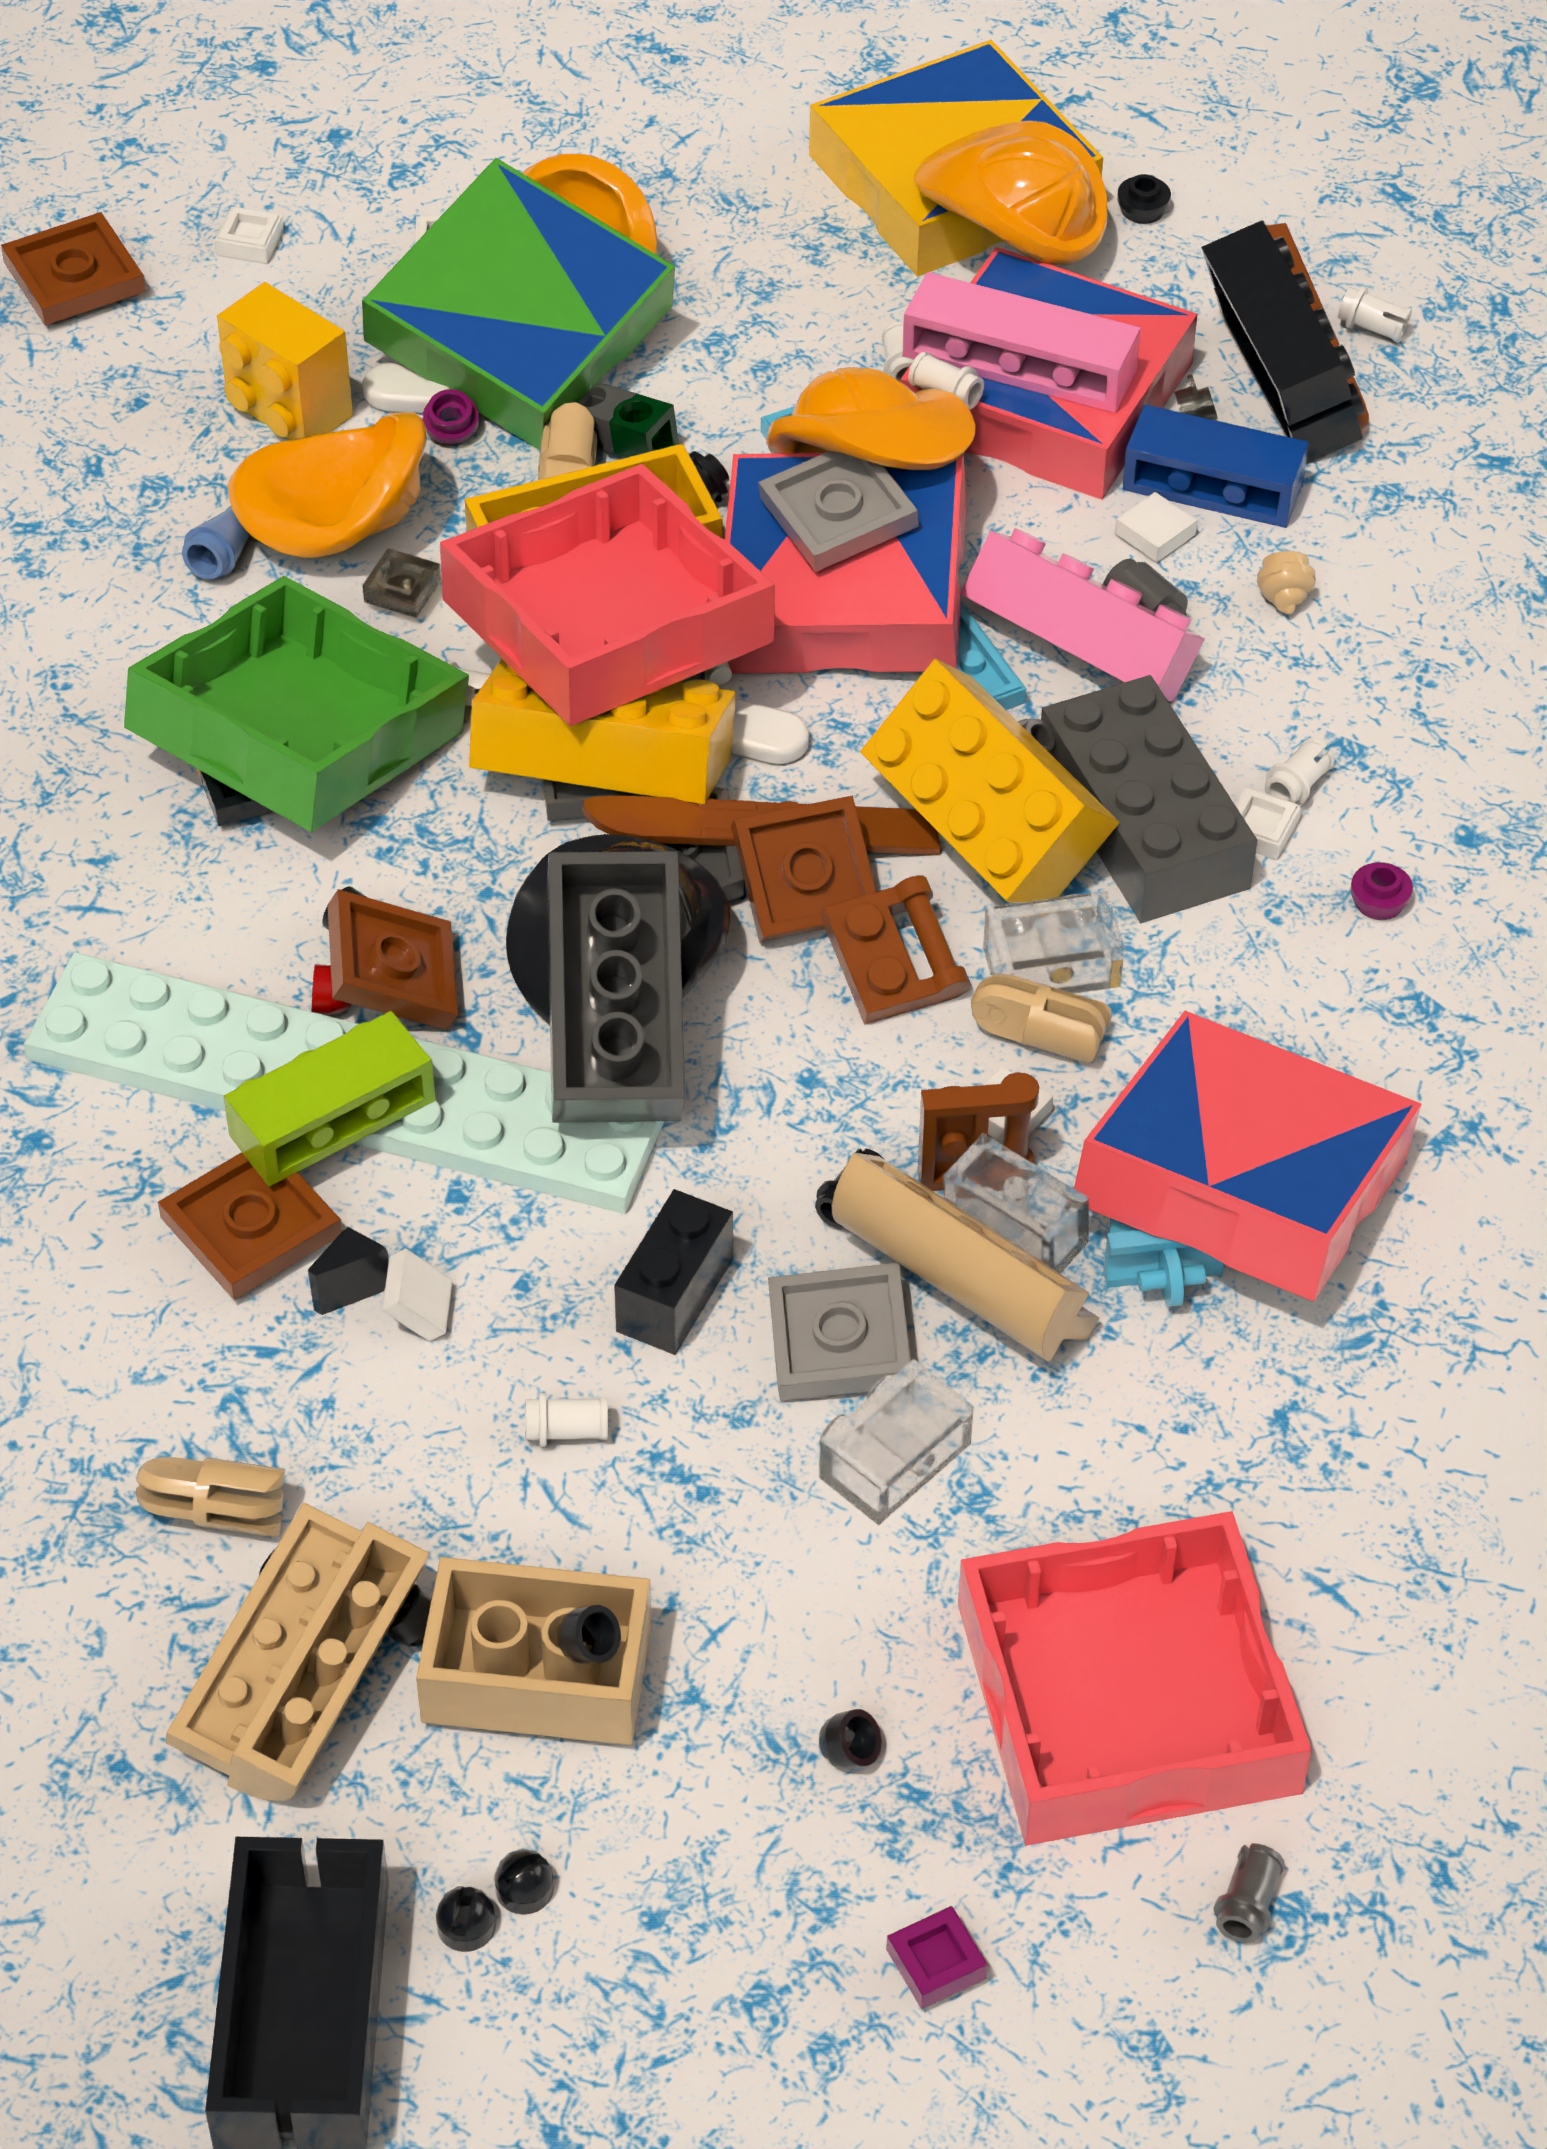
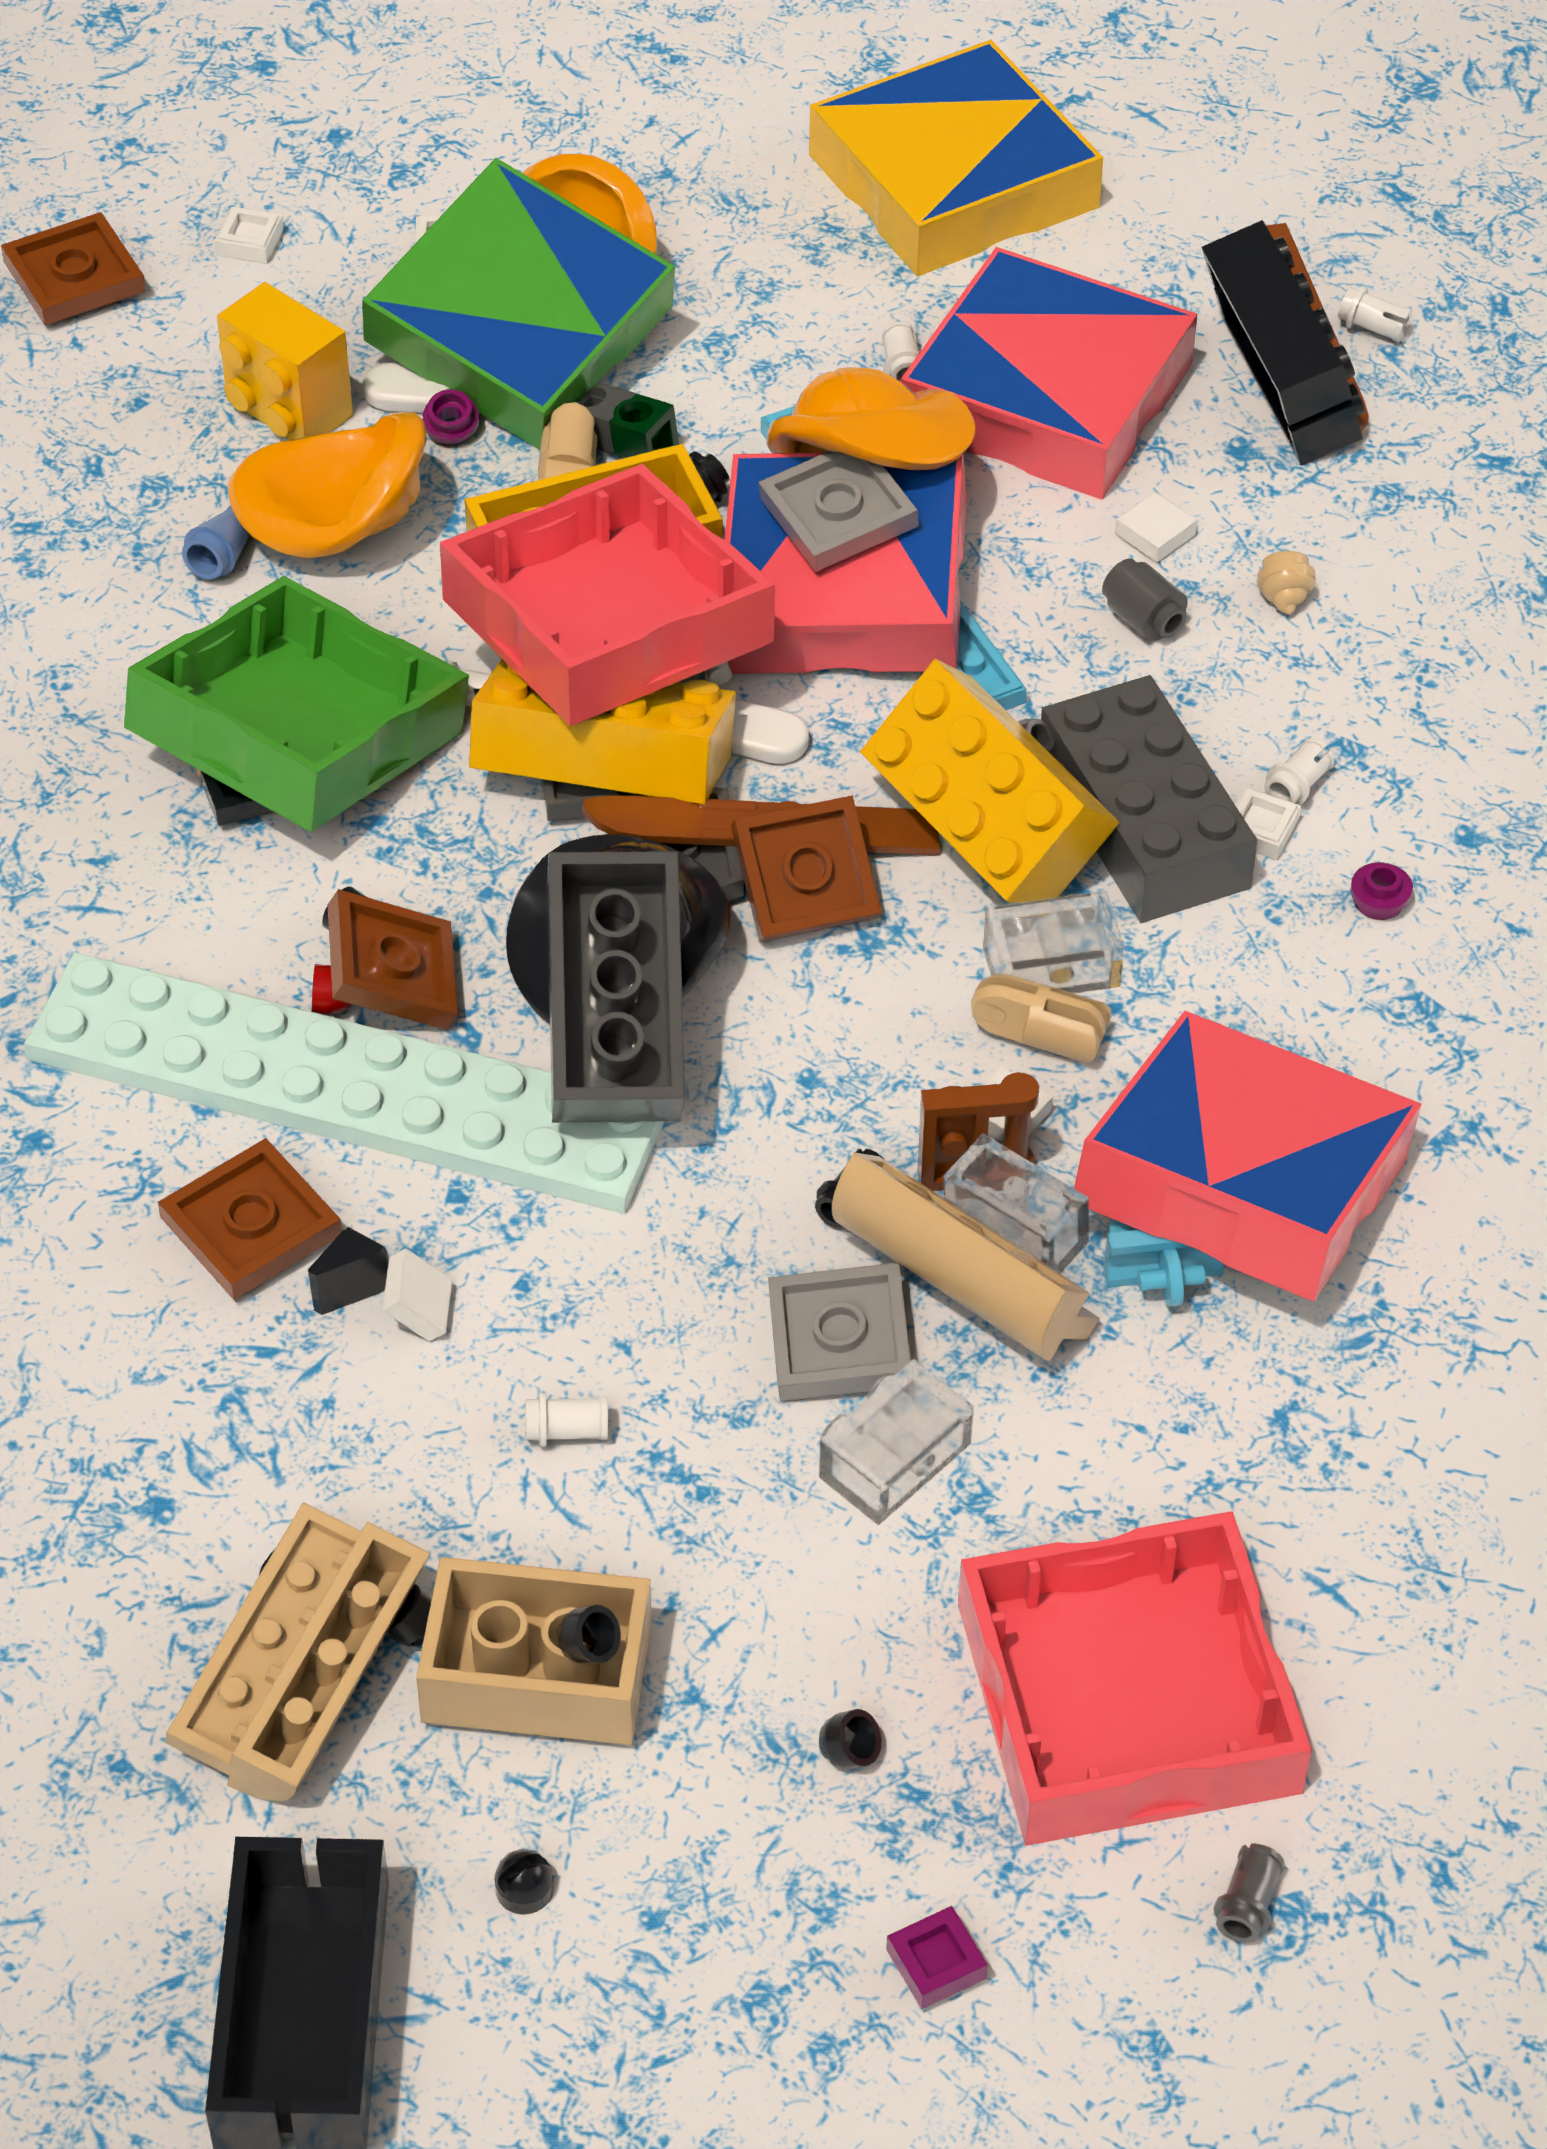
(214, 1493): tan arm -> none
(329, 1097): lime brick -> none
(401, 583): clear smoke plate -> none
(480, 1921): black hinge -> none
(674, 1271): black brick -> none
(875, 955): dark orange plate -> none
(934, 373): white pin -> none
(1022, 341): bright pink brick -> none
(1024, 186): light orange piece -> none
(1081, 614): bright pink brick -> none
(1143, 198): black plate -> none
(1196, 401): clear smoke plate -> none
(1215, 465): blue brick -> none

